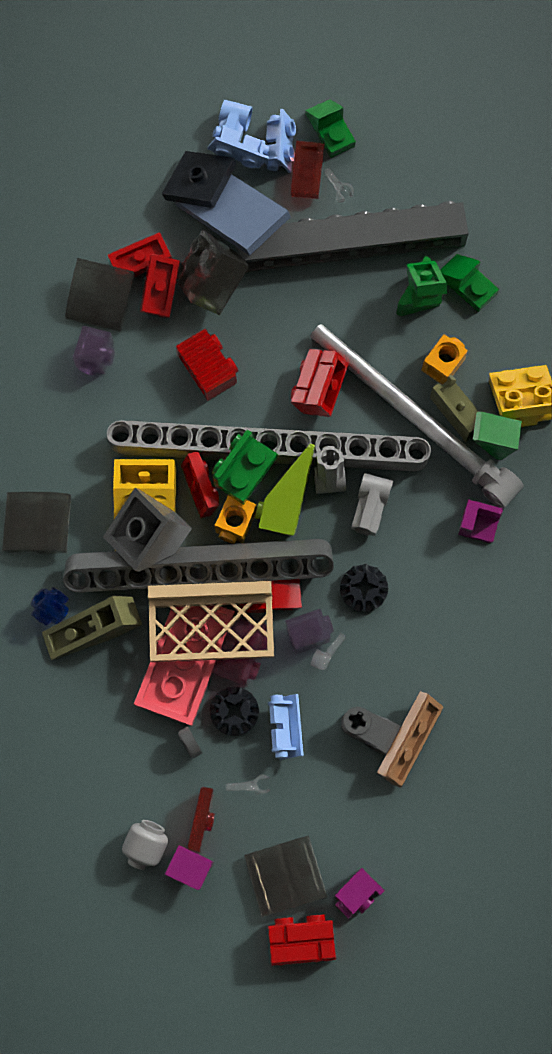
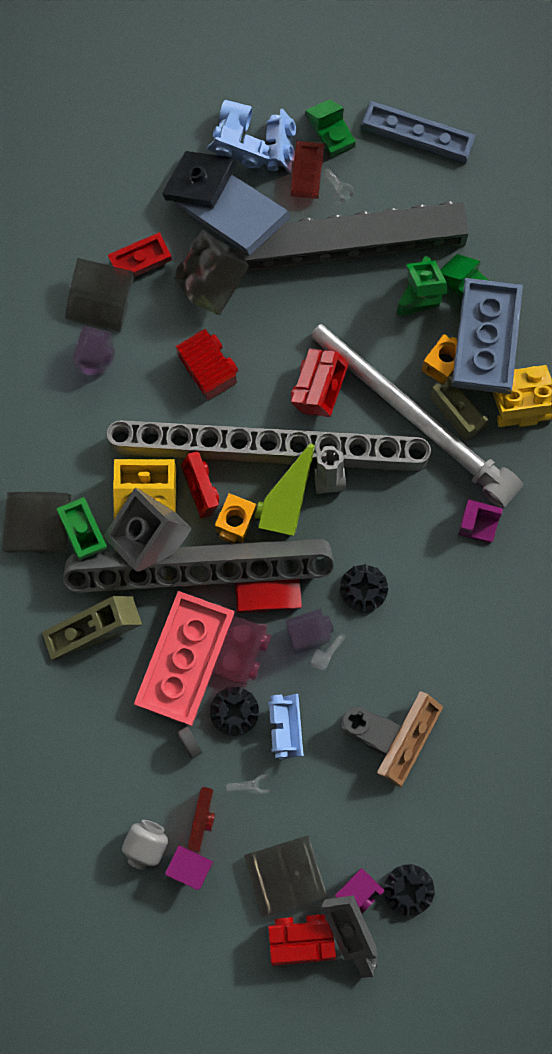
(49, 606): clear blue gear -> none
(81, 528): none -> green slope
(159, 286): red plate -> none
(209, 595): tan fence -> none
(243, 467): green bracket -> none
(351, 933): none -> dark grey hinge
(372, 498): light grey piece -> none
(395, 883): none -> black gear
(418, 132): none -> sand blue tile
(487, 336): none -> sand blue tile
(497, 434): green slope -> none

